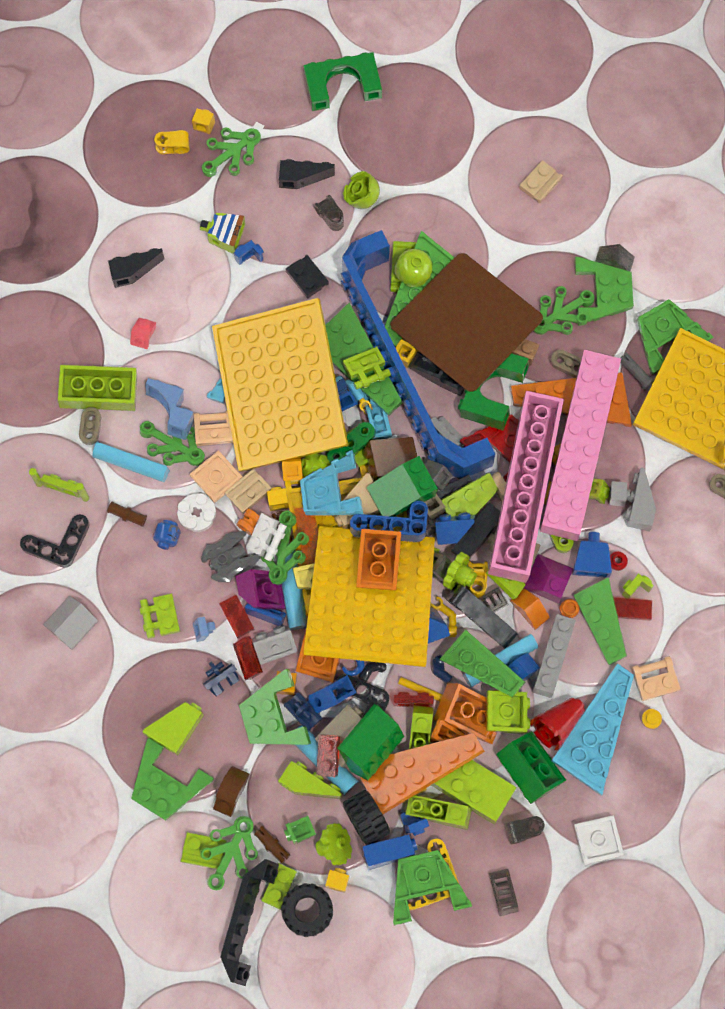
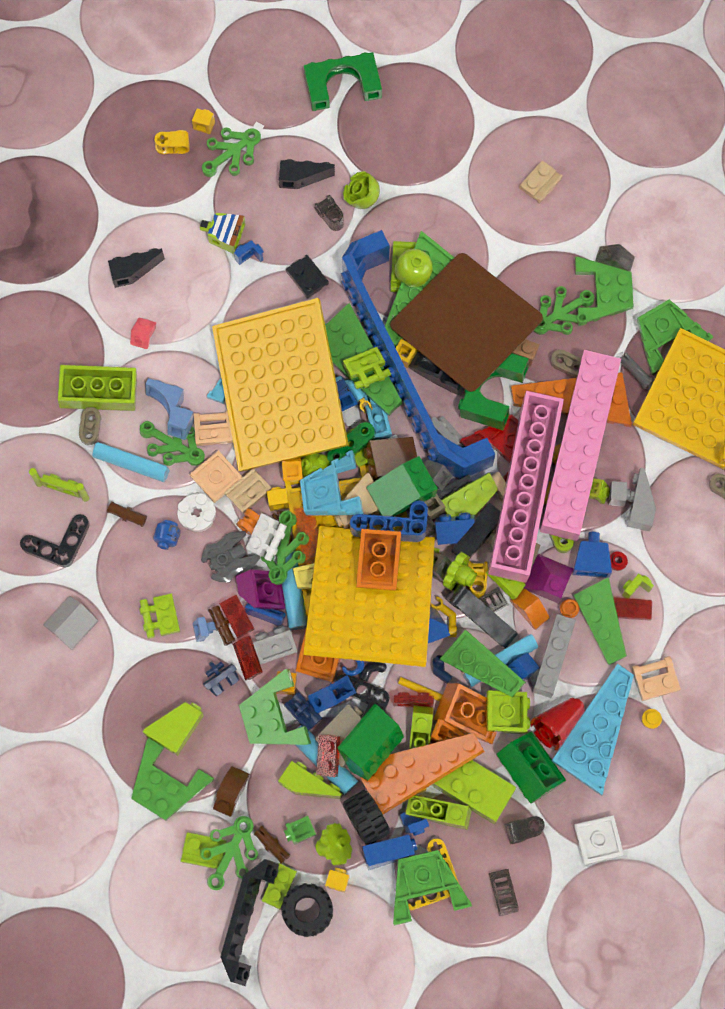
(221, 625): none -> reddish brown pin

